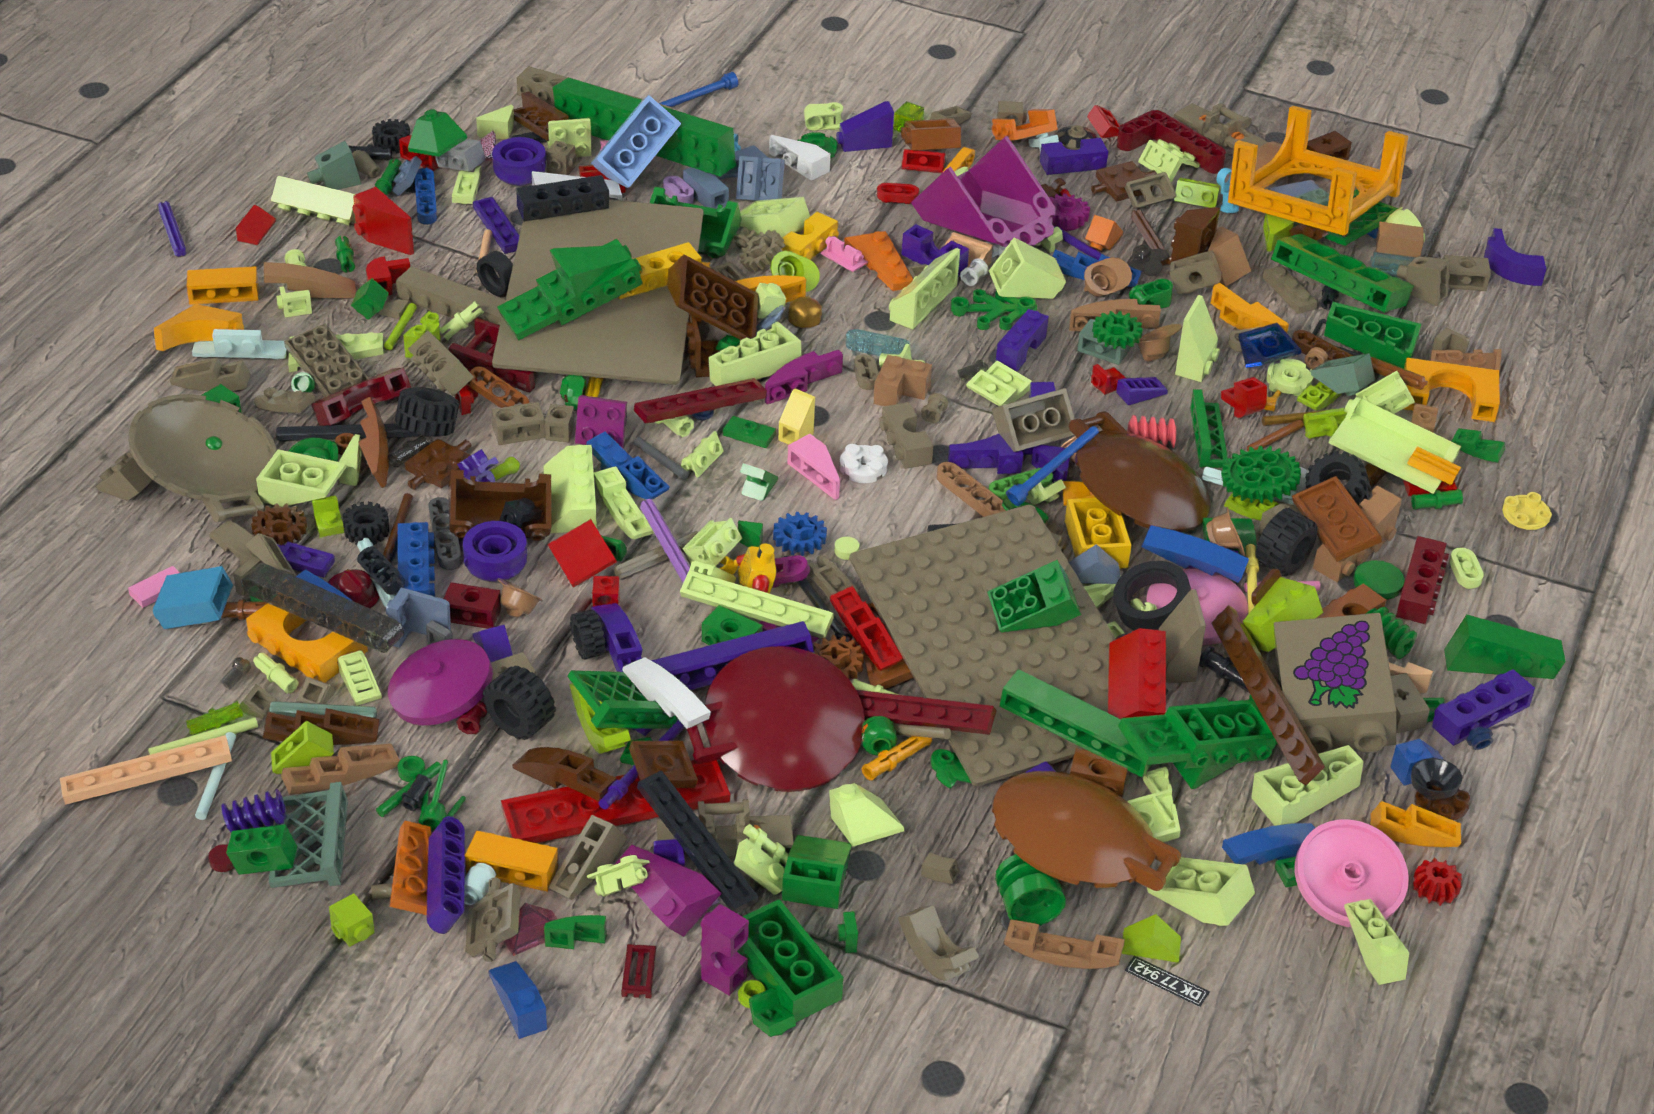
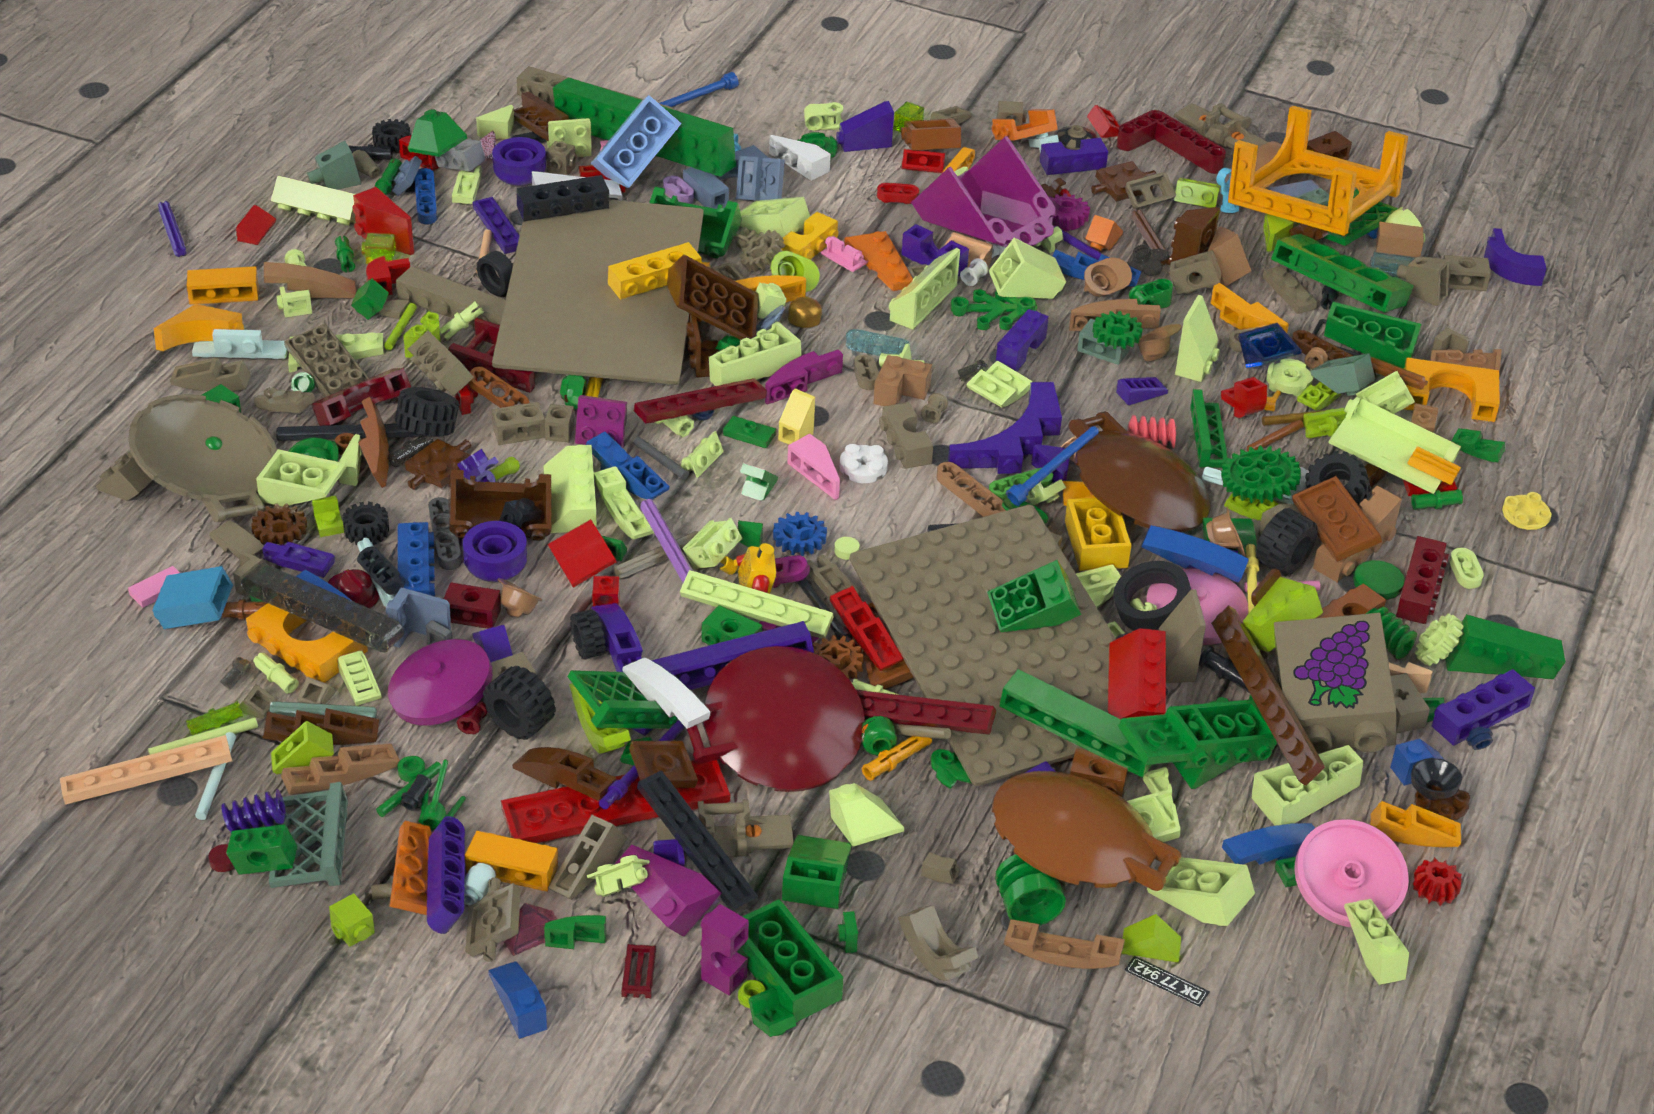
(269, 553): dark tan slope -> none
(378, 246): none -> clear neon green brick
(400, 518): reddish brown bar -> none
(579, 284): green wedge -> none
(712, 571): yellowish green tile -> none
(759, 865): yellowish green plate -> none
(1035, 420): dark tan slope -> none
(1096, 567): sand blue slope -> none
(1105, 380): red bracket -> none
(1165, 158): yellowish green bracket -> none
(1439, 639): none -> yellowish green gear

